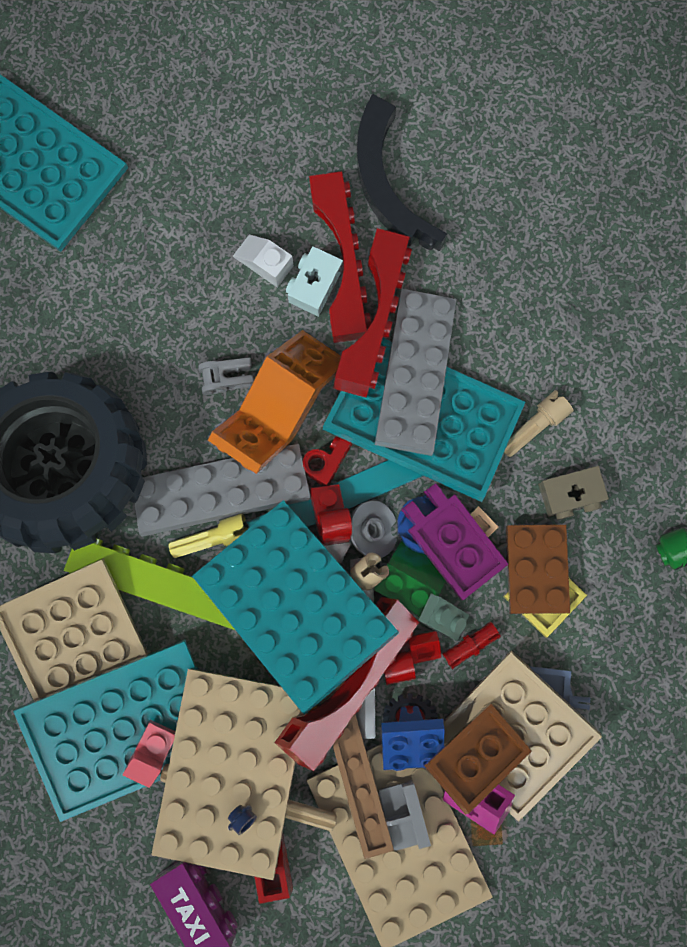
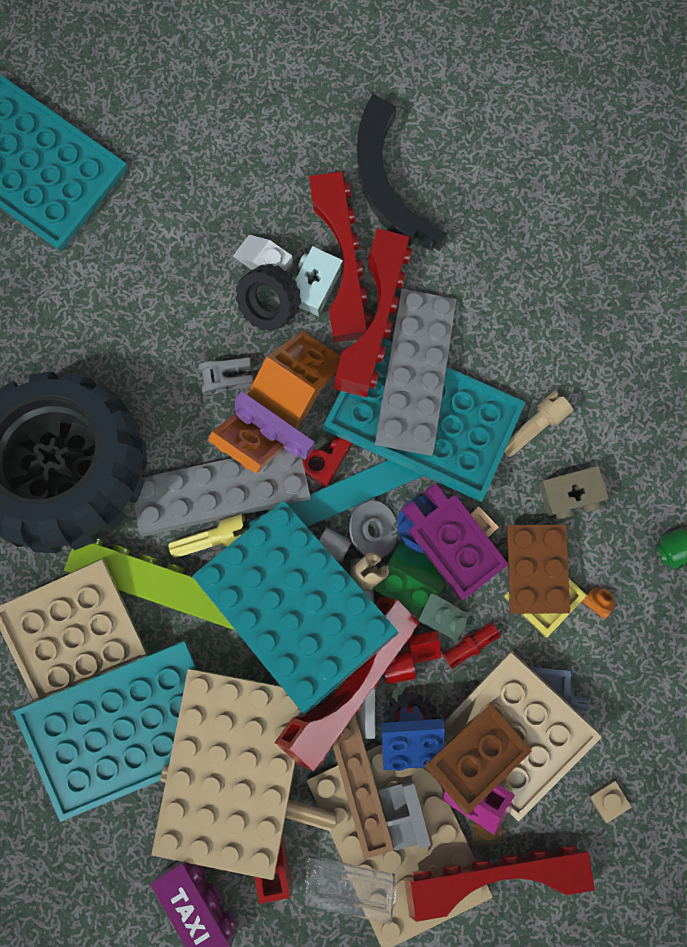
(150, 754): coral slope -> none
(241, 819): dark blue plate -> none
(273, 426): none -> medium lavender plate
(282, 284): none -> black tyre
(331, 517): red plate -> none
(350, 889): none -> clear piece
(438, 893): none -> red arch
(600, 601): none -> orange plate
(610, 801): none -> tan plate

